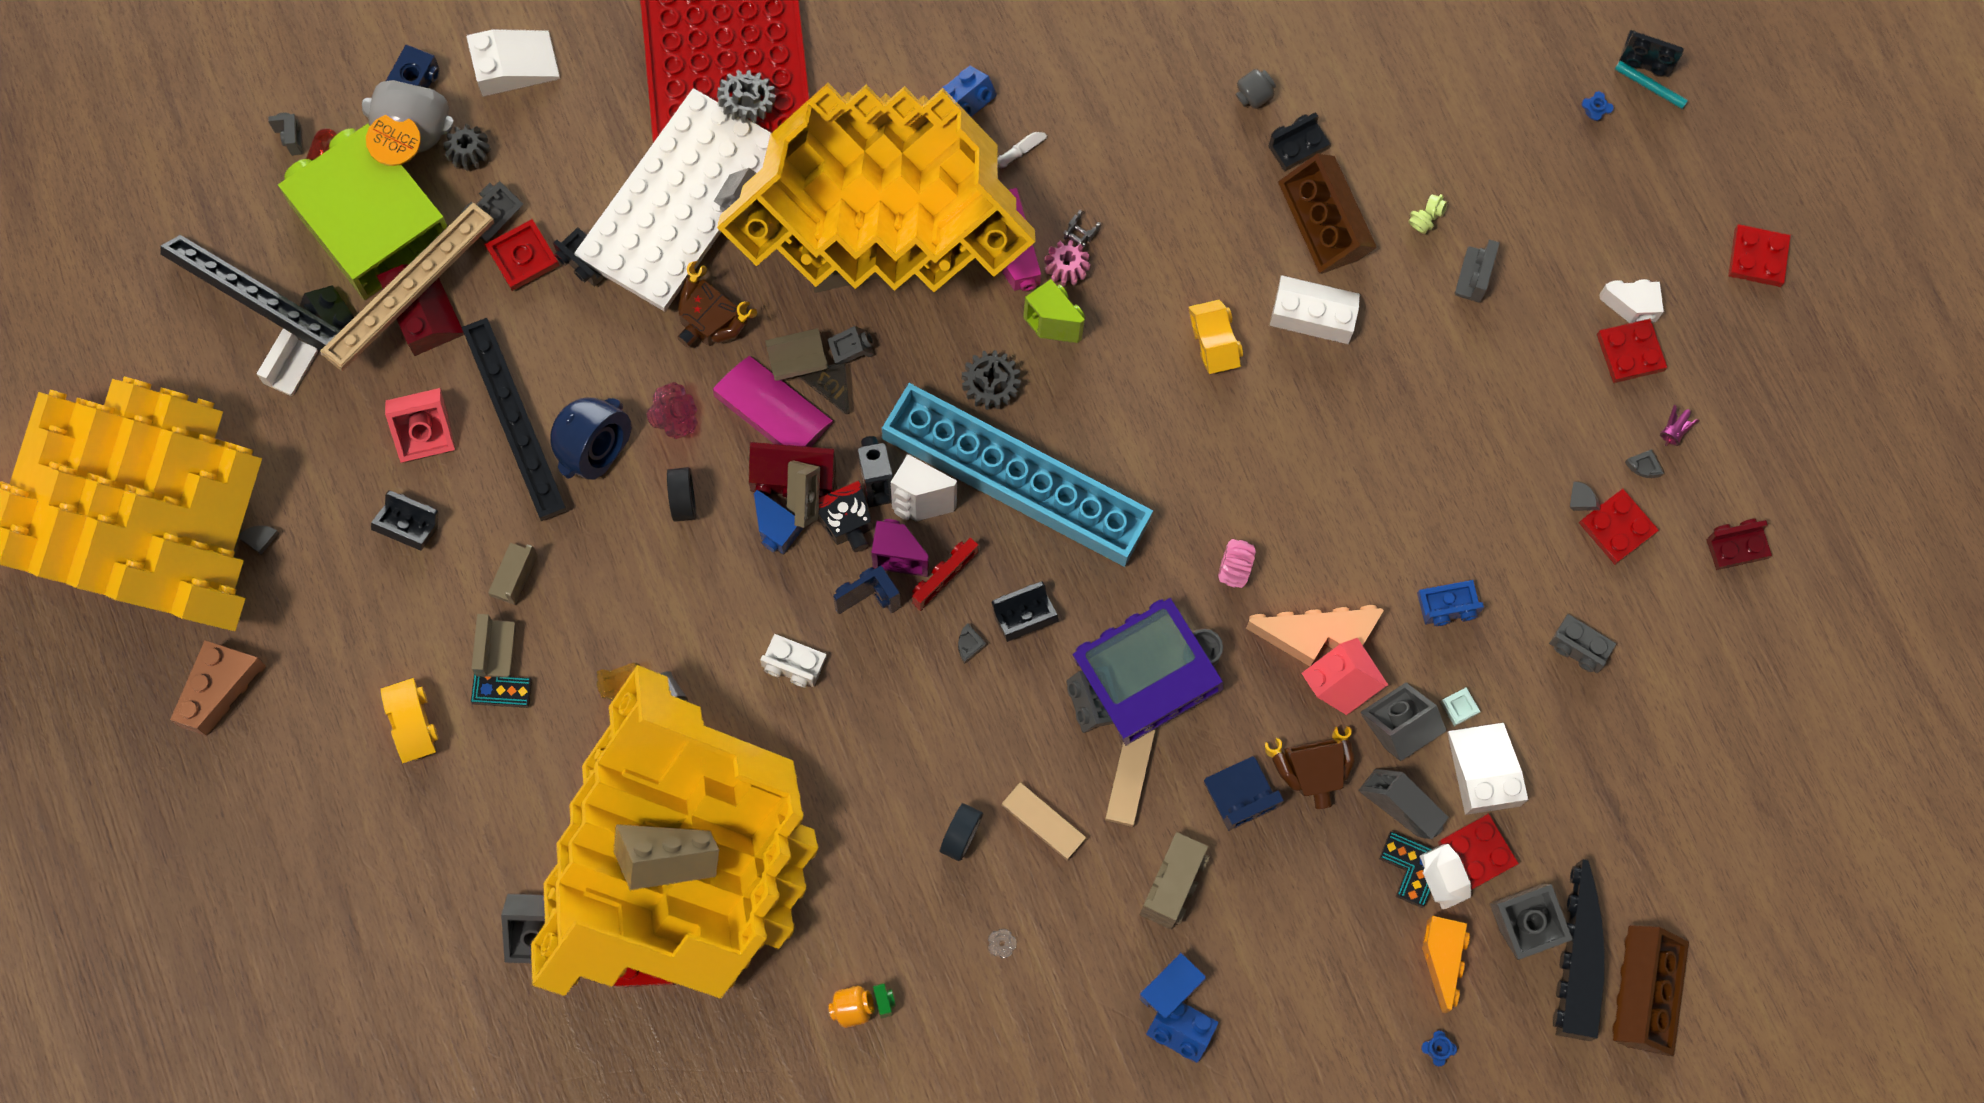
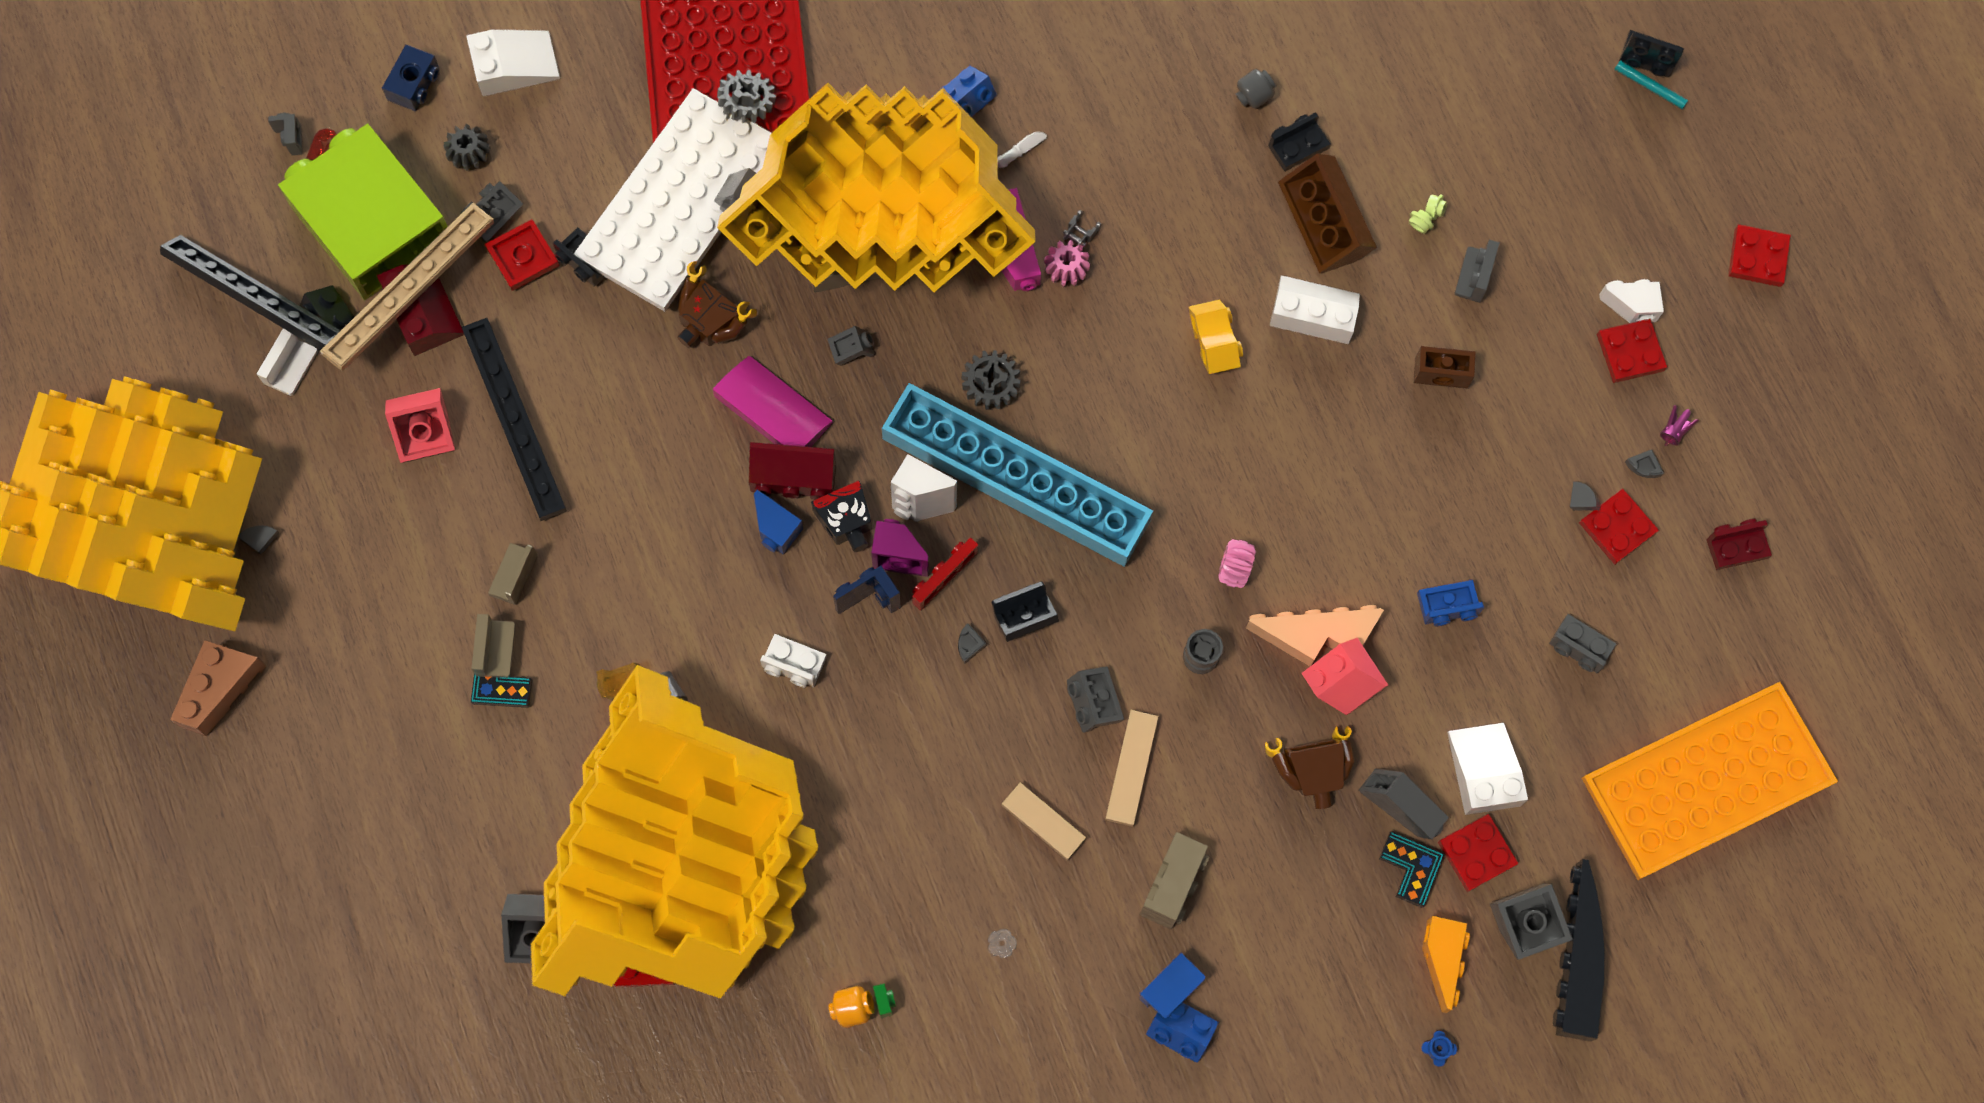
(393, 141): light orange piece -> none
(406, 520): black bracket -> none
(408, 101): light grey piece -> none
(408, 719): yellow brick -> none
(589, 436): dark blue piece -> none
(664, 855): dark tan wedge -> none
(673, 411): clear pink plant -> none
(681, 494): black tyre -> none
(796, 354): dark tan panel -> none
(803, 492): dark tan panel -> none
(830, 384): clear smoke tile -> none
(875, 471): black torso -> none
(961, 832): black wheel -> none
(1053, 315): lime slope -> none
(1148, 670): panel -> none
(1242, 793): dark blue bracket -> none
(1404, 721): dark grey slope -> none
(1444, 367): none -> reddish brown brick
(1446, 876): white slope -> none
(1460, 706): light aqua tile -> none
(1594, 112): blue plate -> none
(1650, 990): reddish brown slope -> none
(1709, 780): none -> light orange plate

